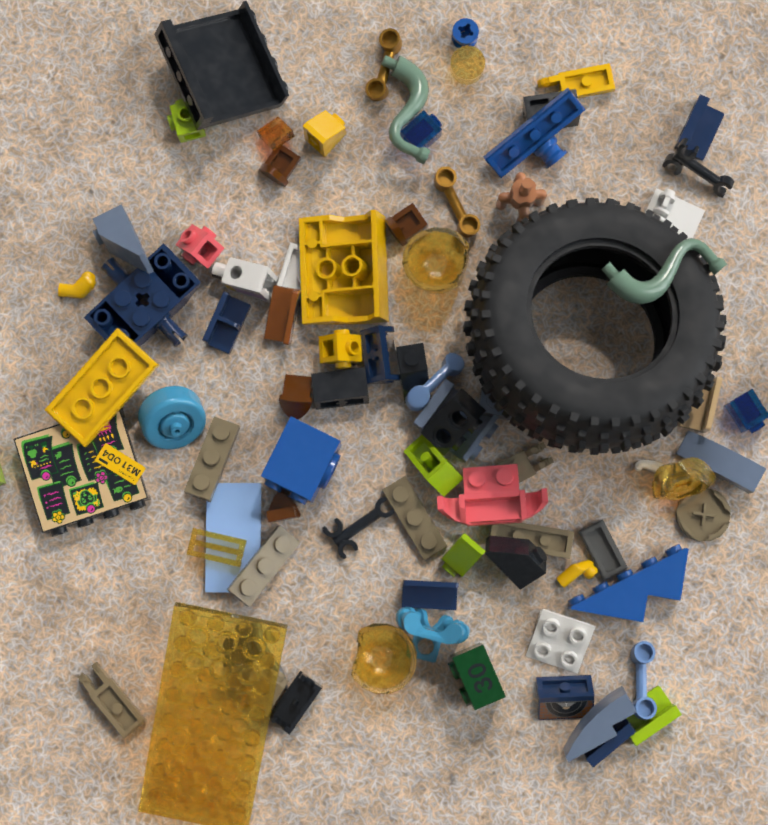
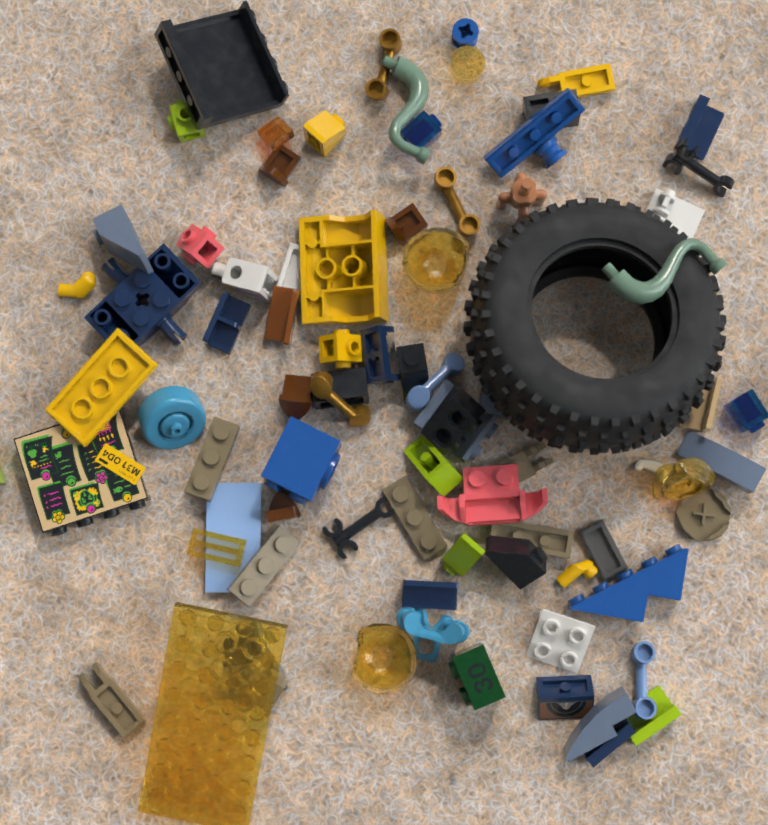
(295, 702): black hinge -> none
(321, 387): none -> pearl gold bar

